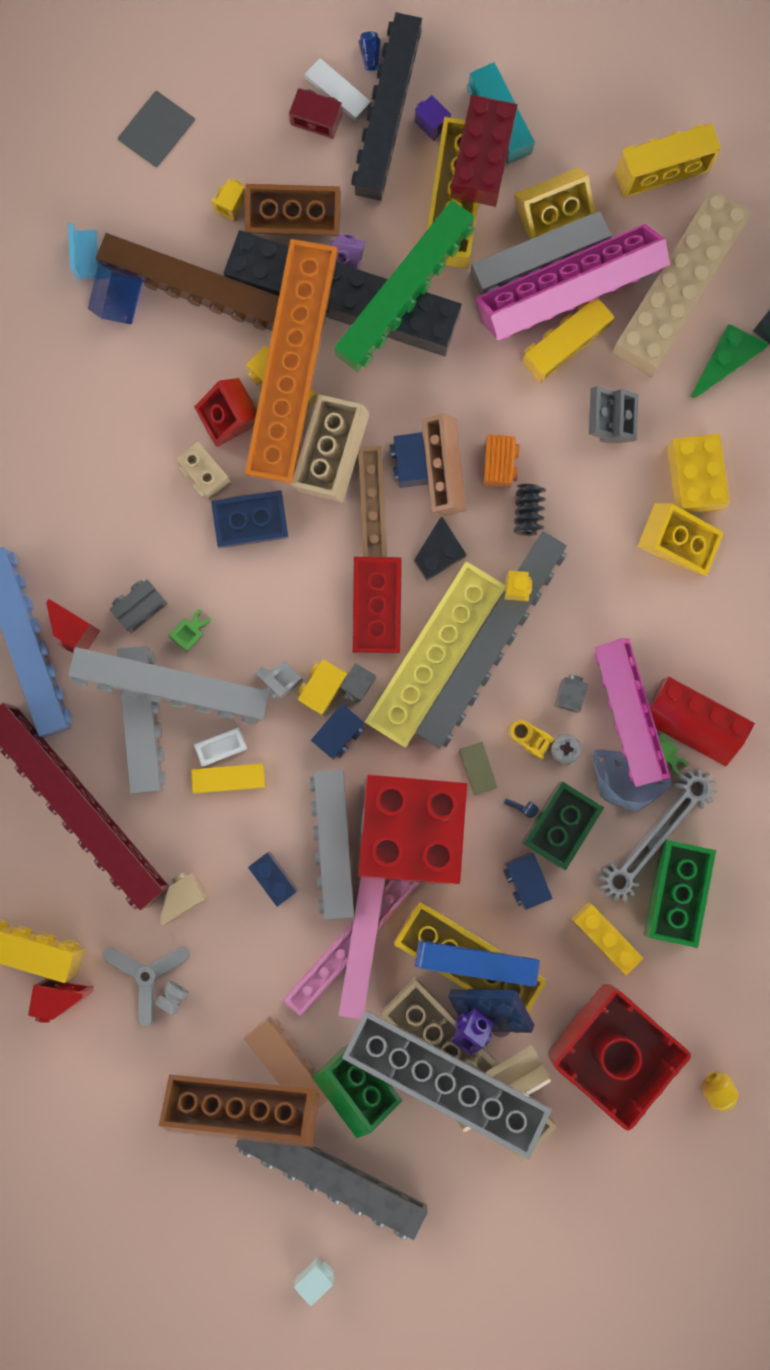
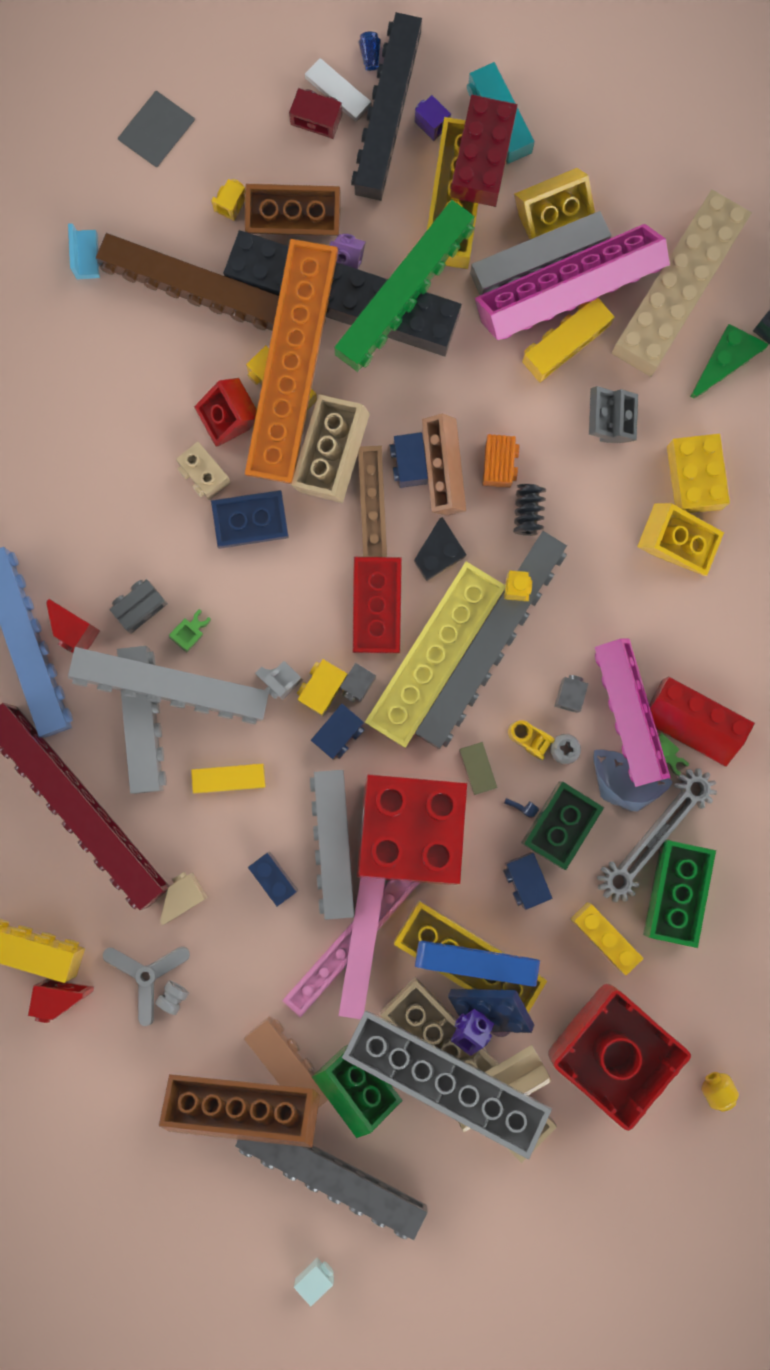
(115, 294): clear blue slope -> none
(220, 747): white tile -> none
(667, 160): yellow brick -> none

